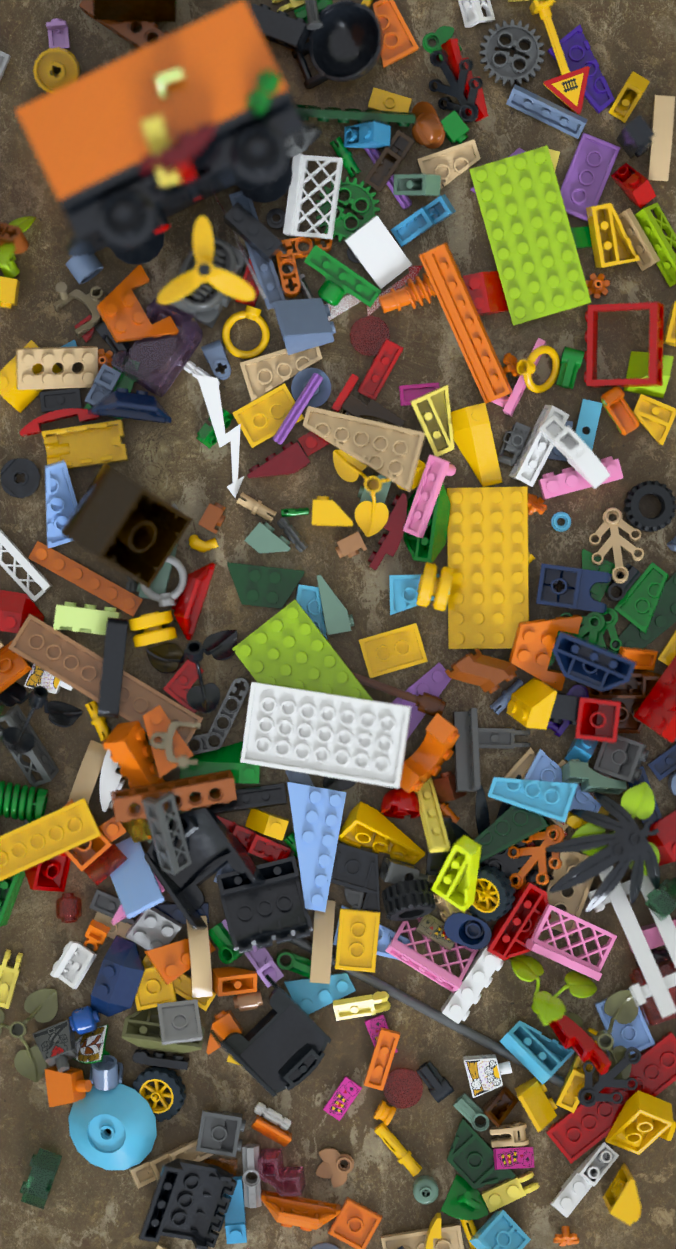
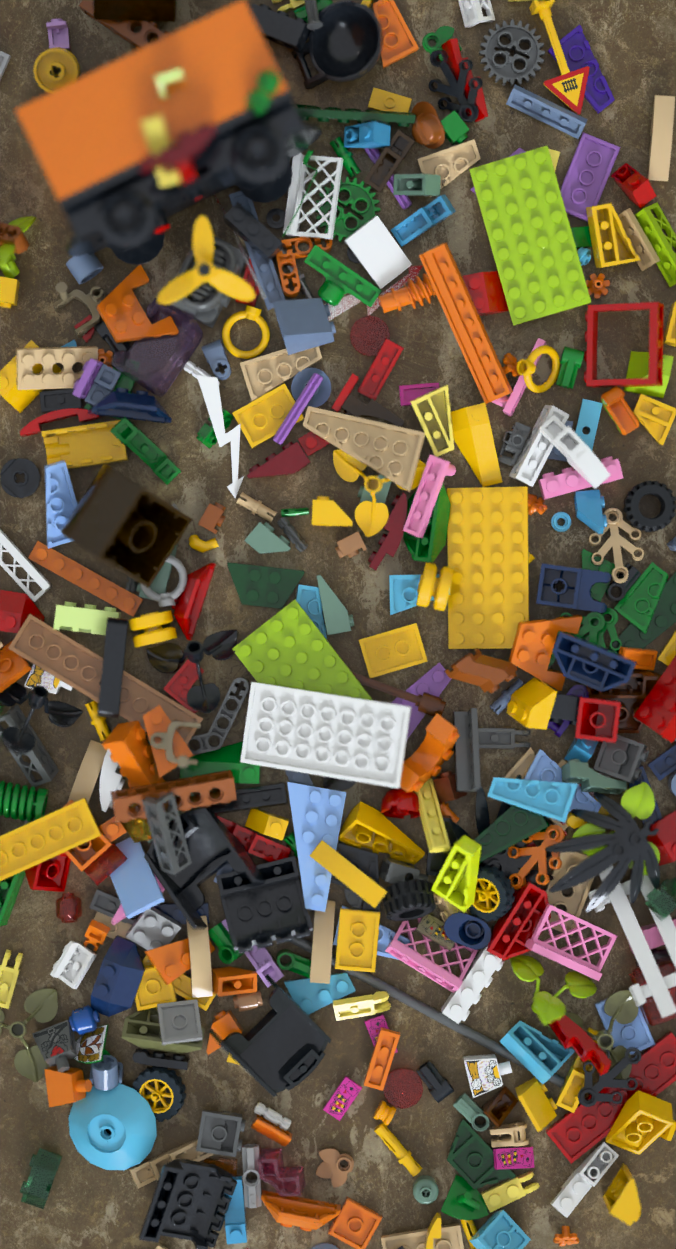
(84, 384): none -> medium lavender plate
(146, 450): none -> green slope
(307, 157): none -> green piece
(348, 873): none -> yellow slope
(584, 255): none -> medium azure plate
(589, 509): none -> dark azure slope
(629, 97): yellow slope -> none
(636, 137): black brick -> none

